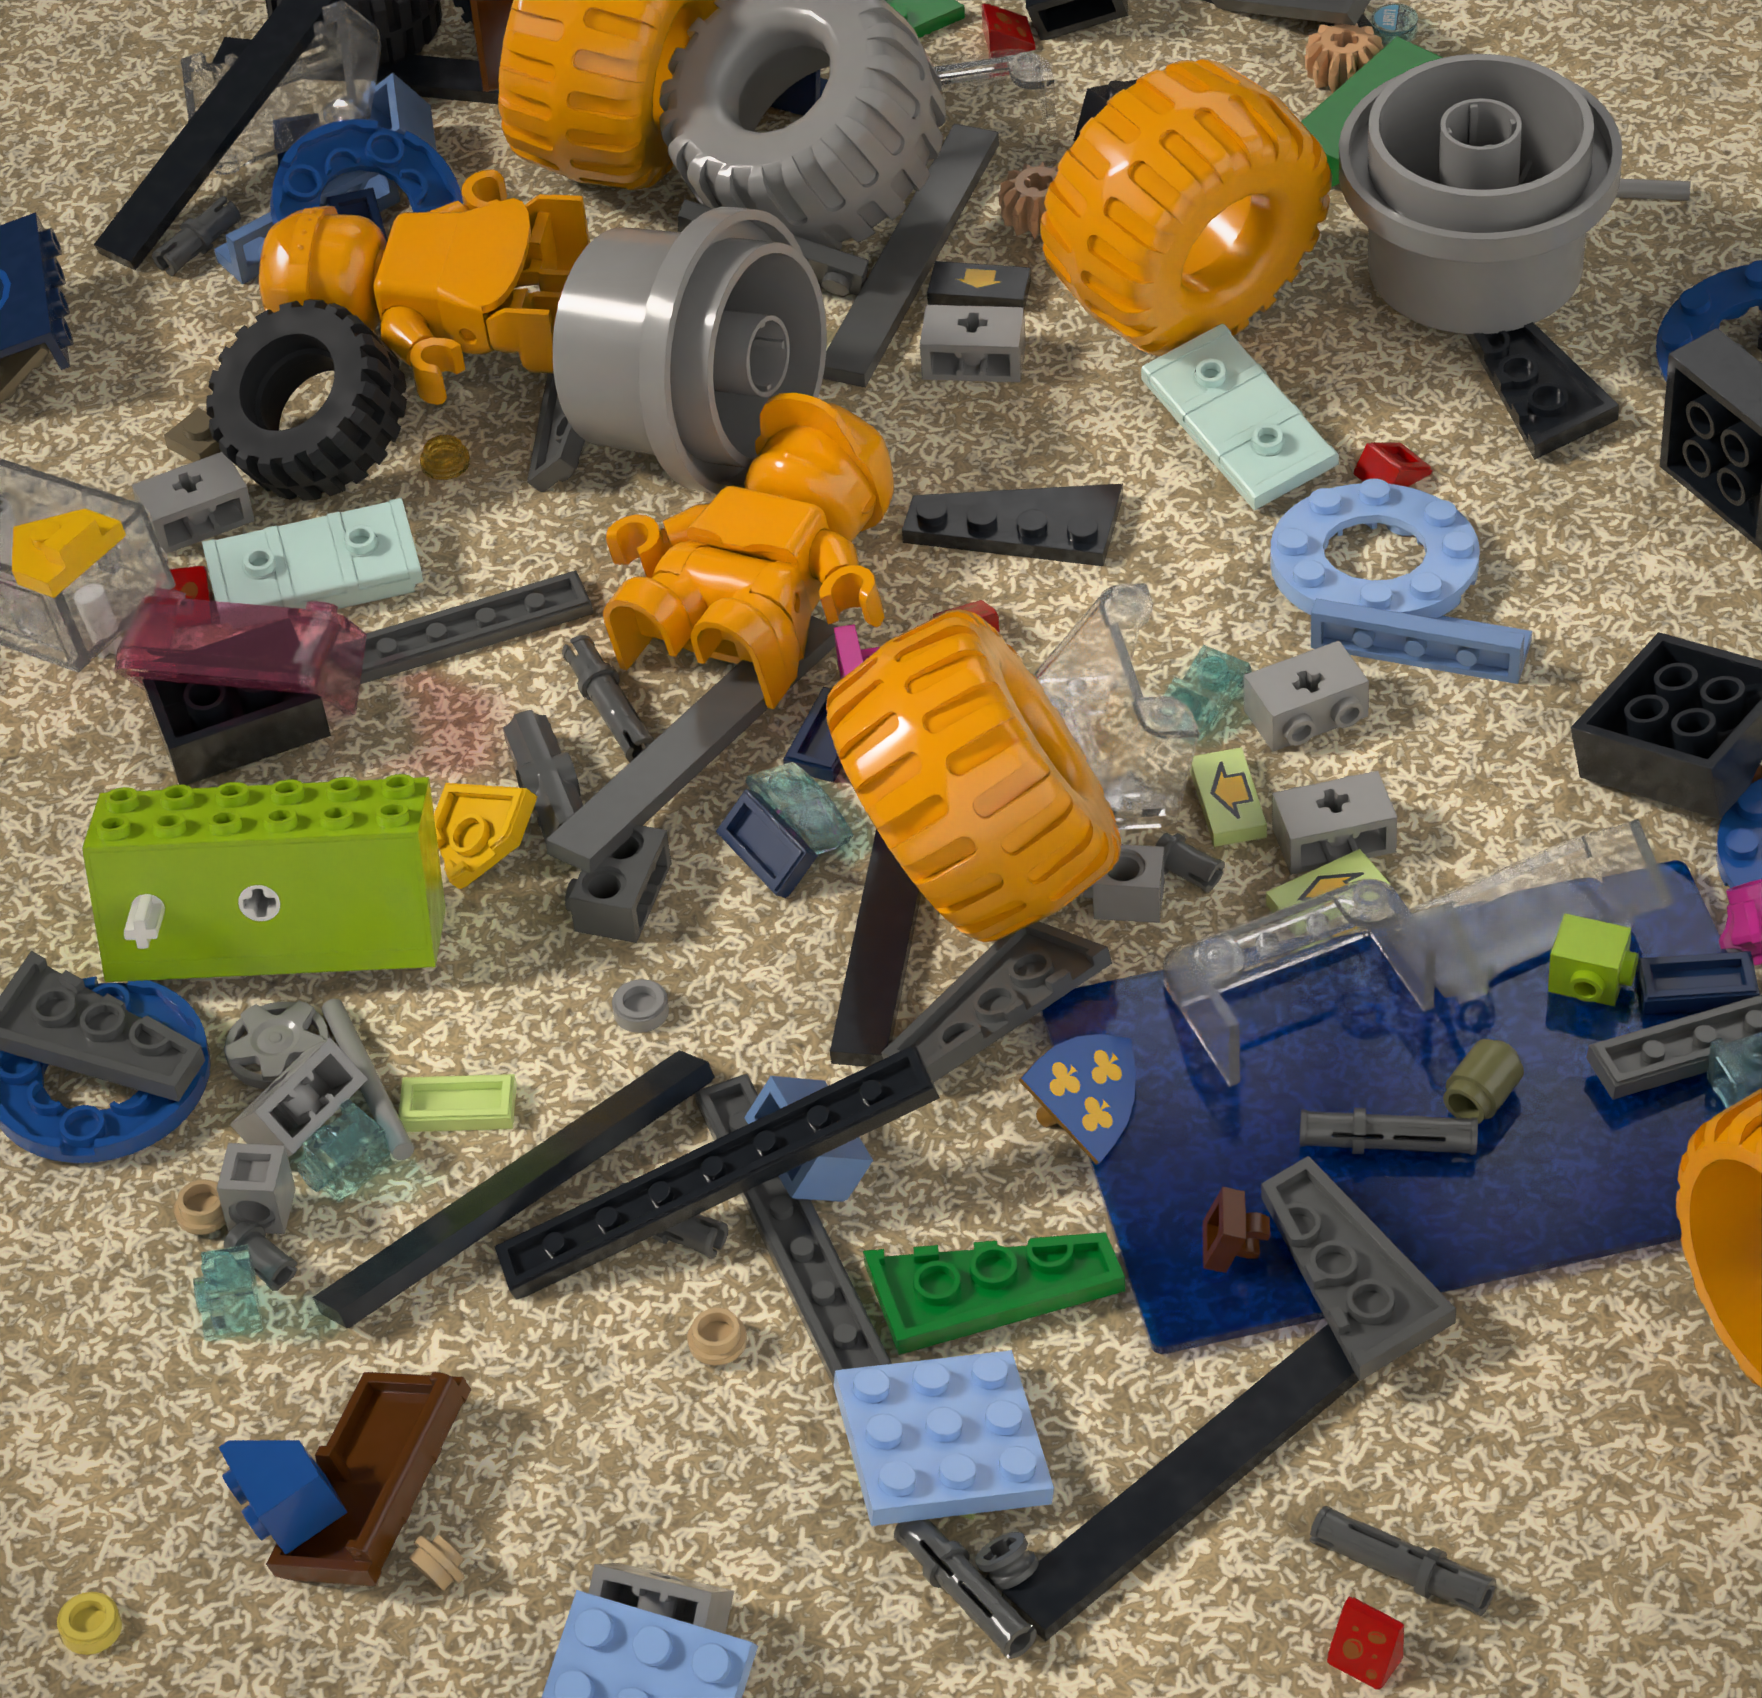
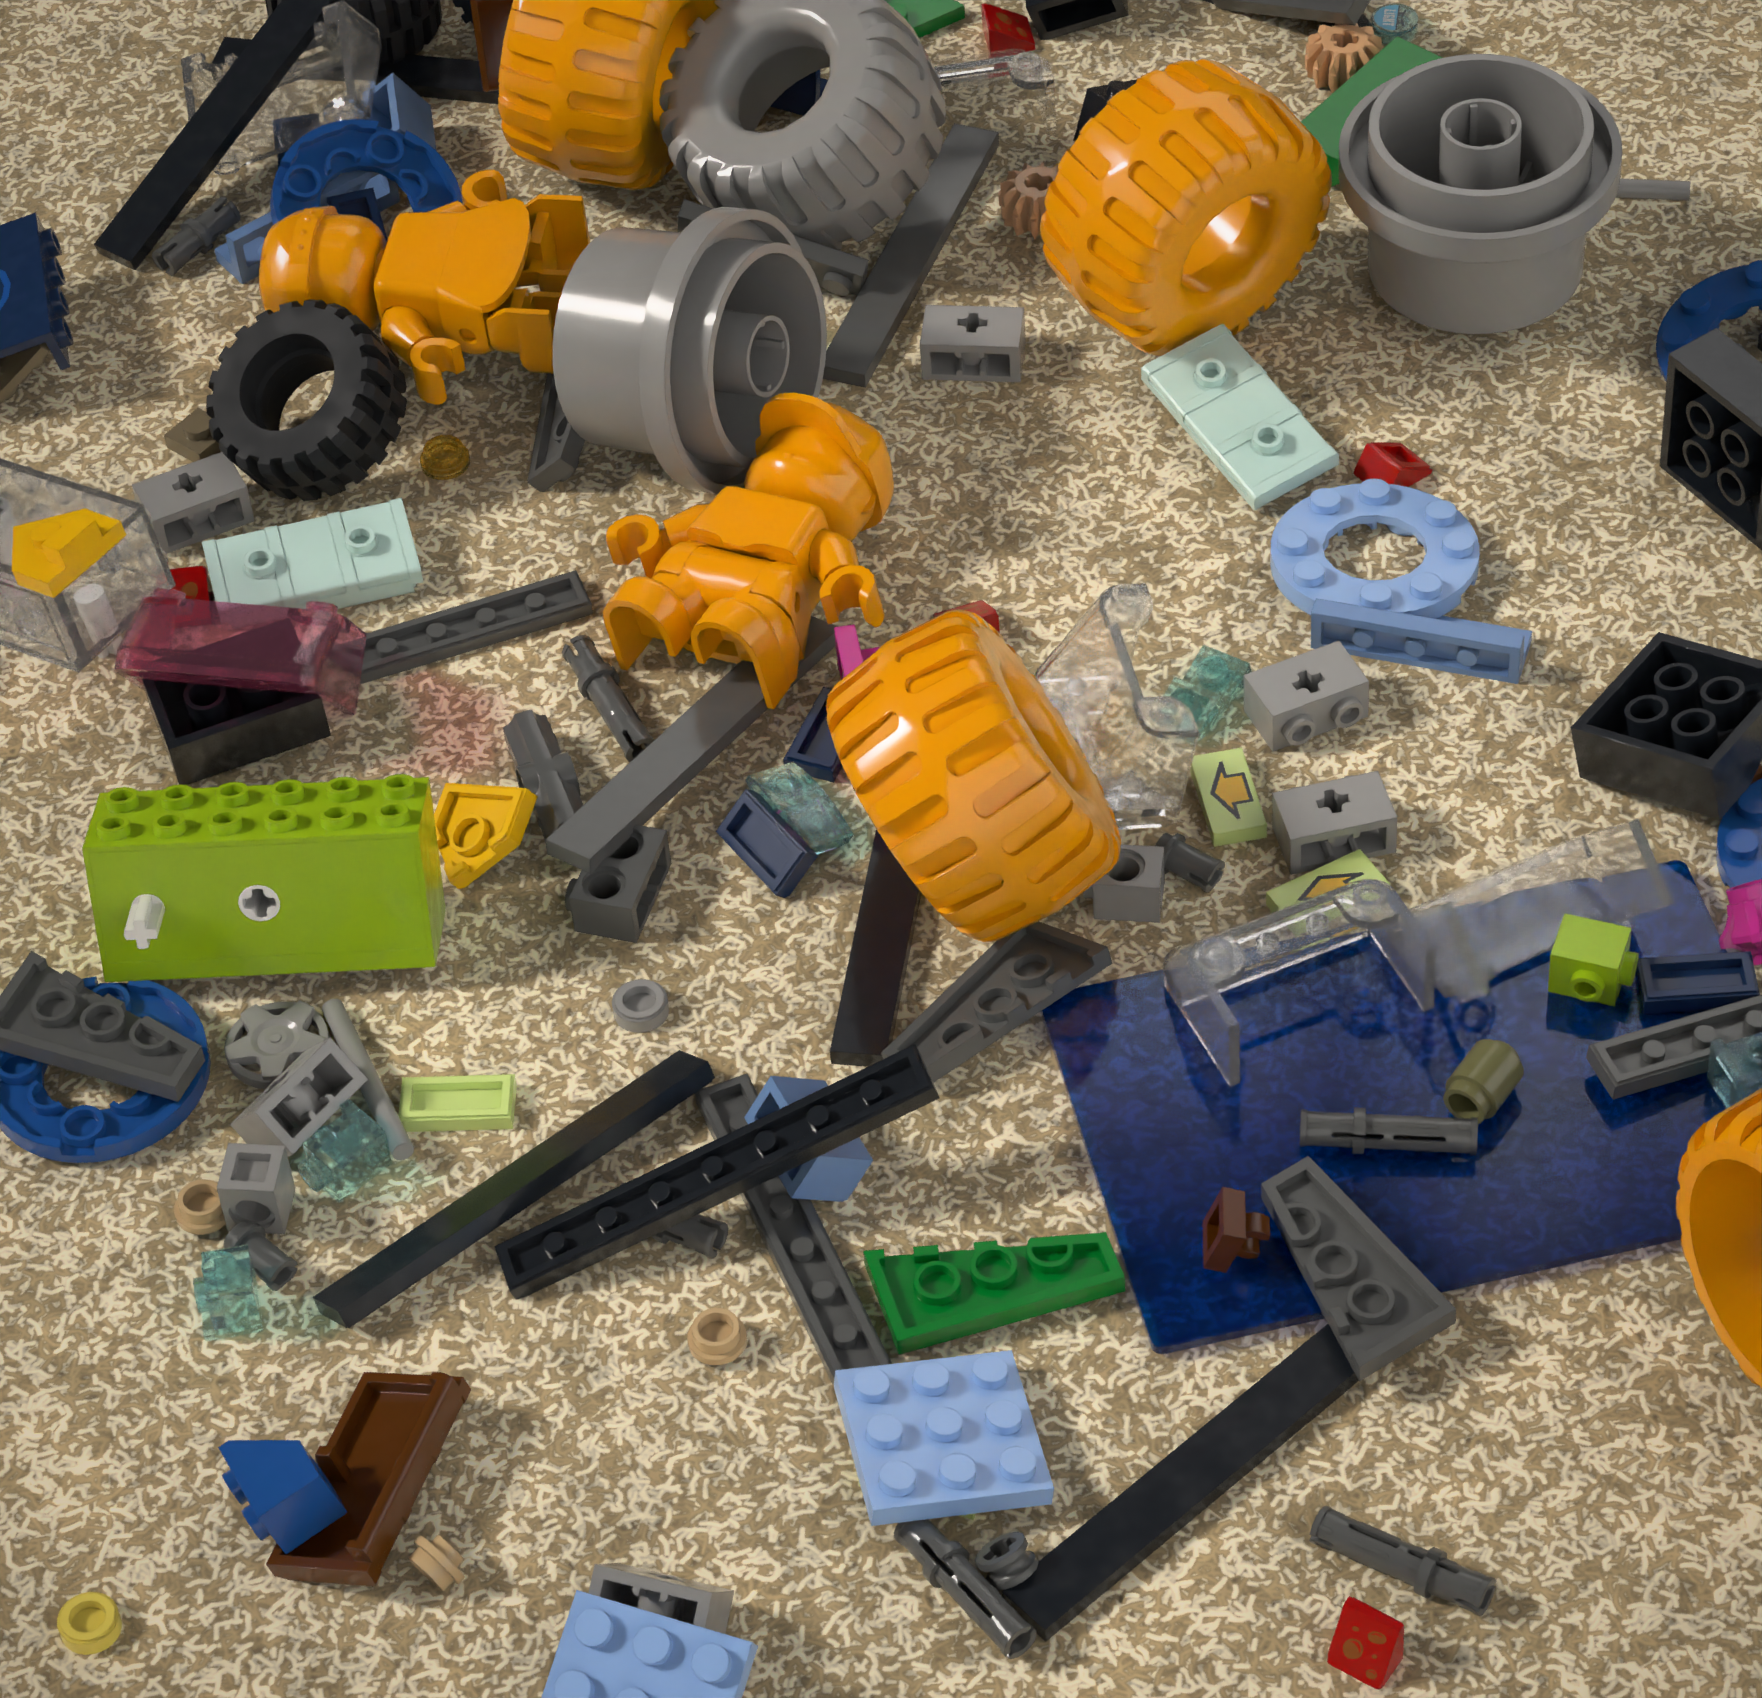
(978, 285): black tile -> none
(1035, 523): black wing -> none
(1085, 1089): blue shield -> none
(1543, 388): black wing -> none

